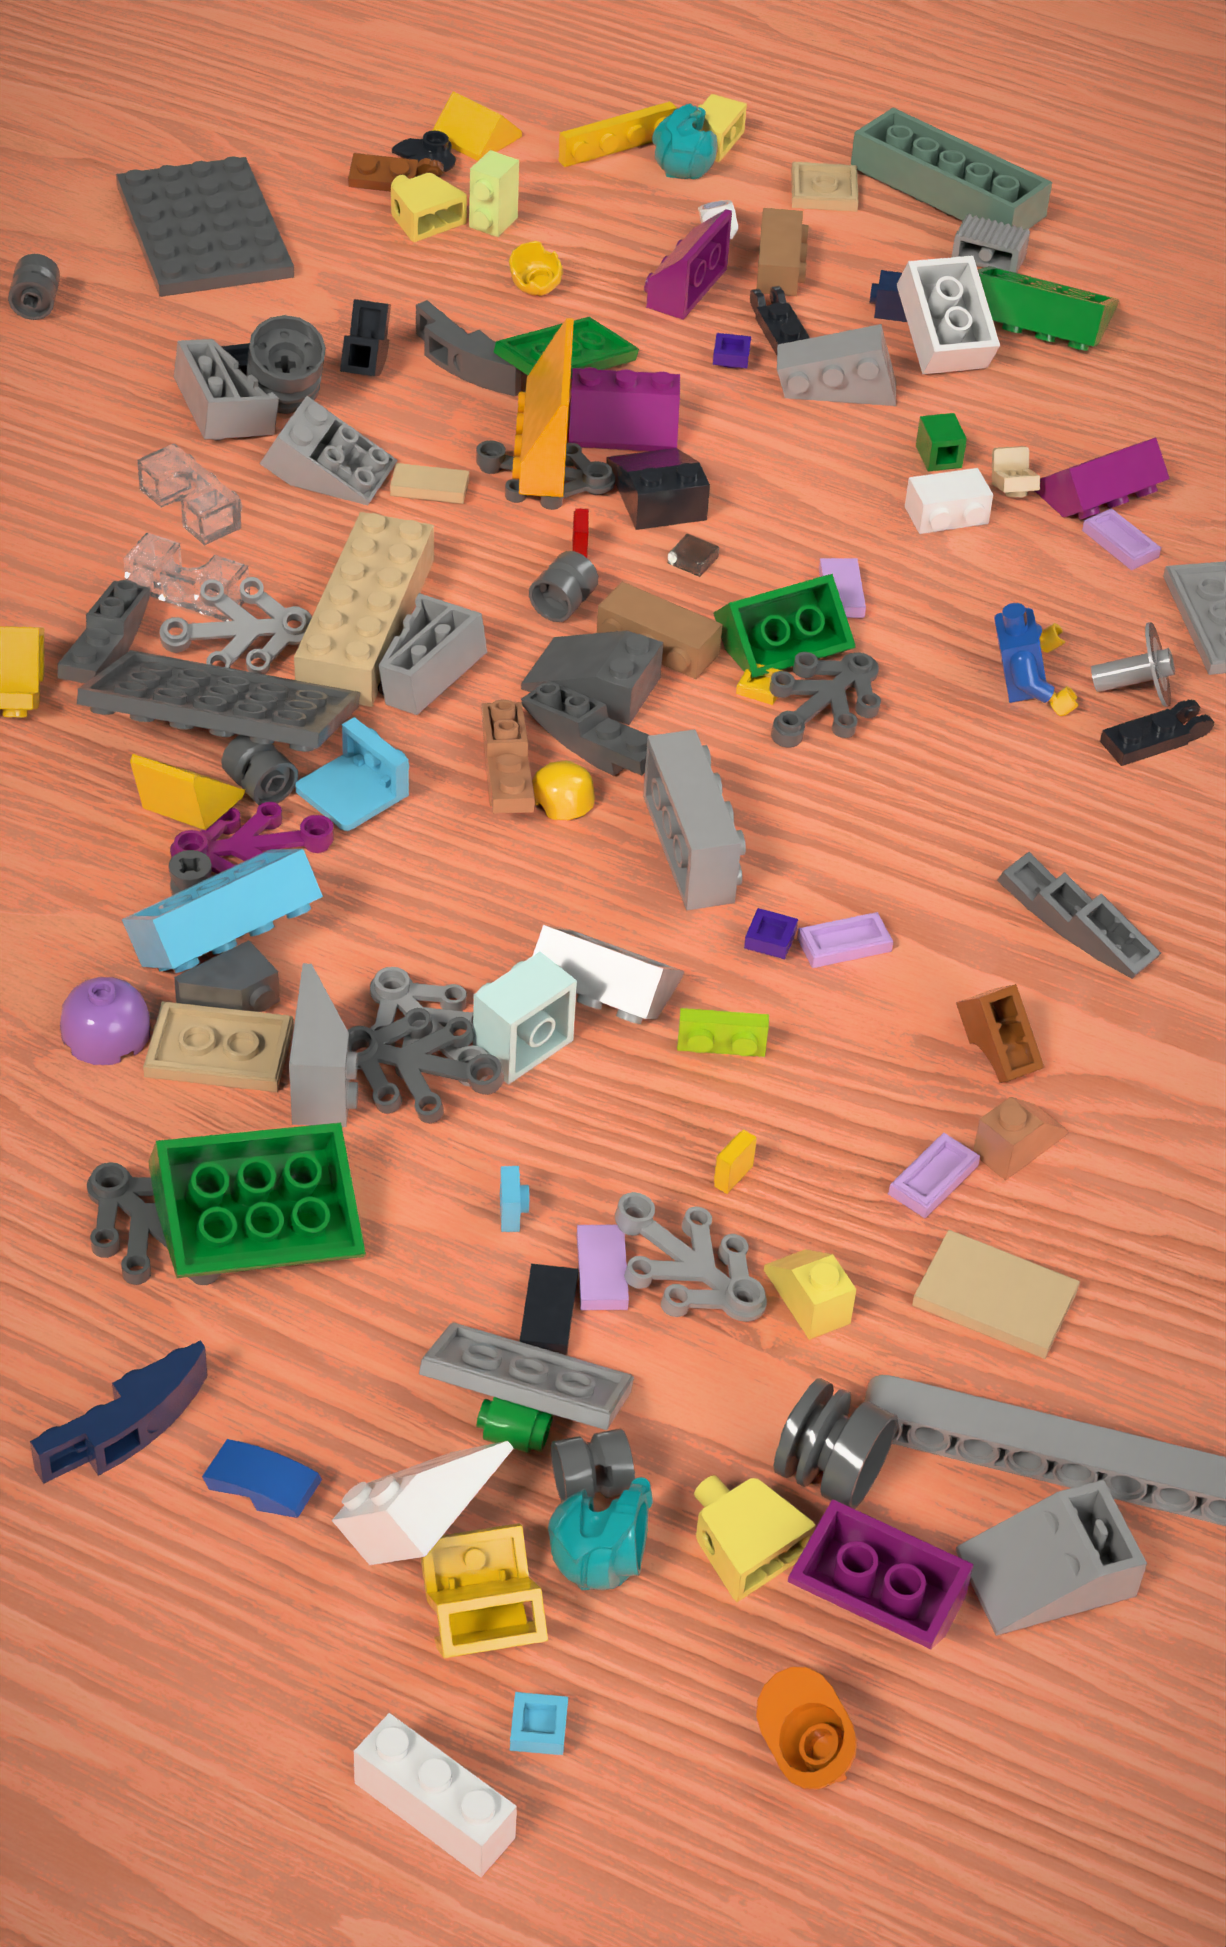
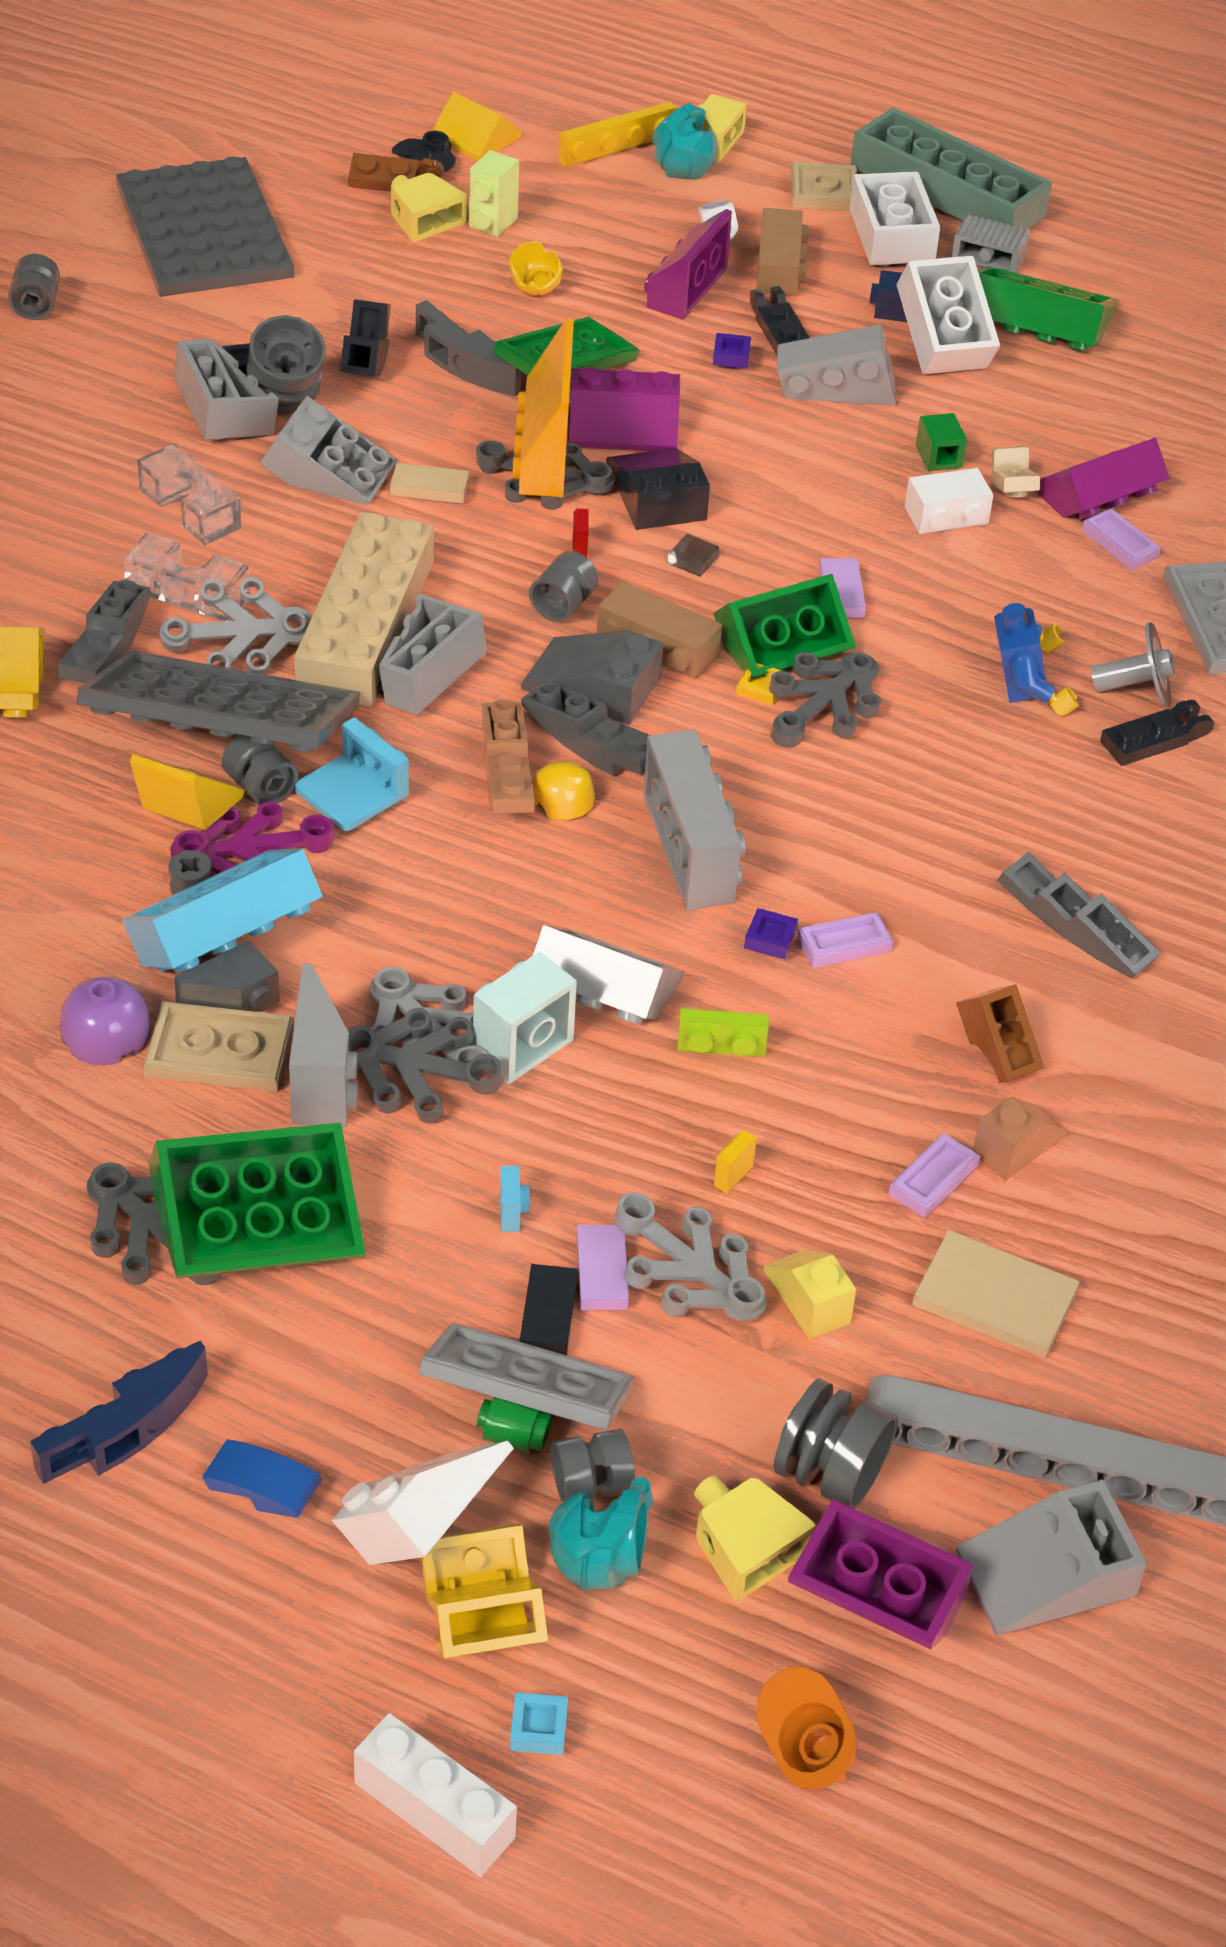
(894, 217): none -> white brick

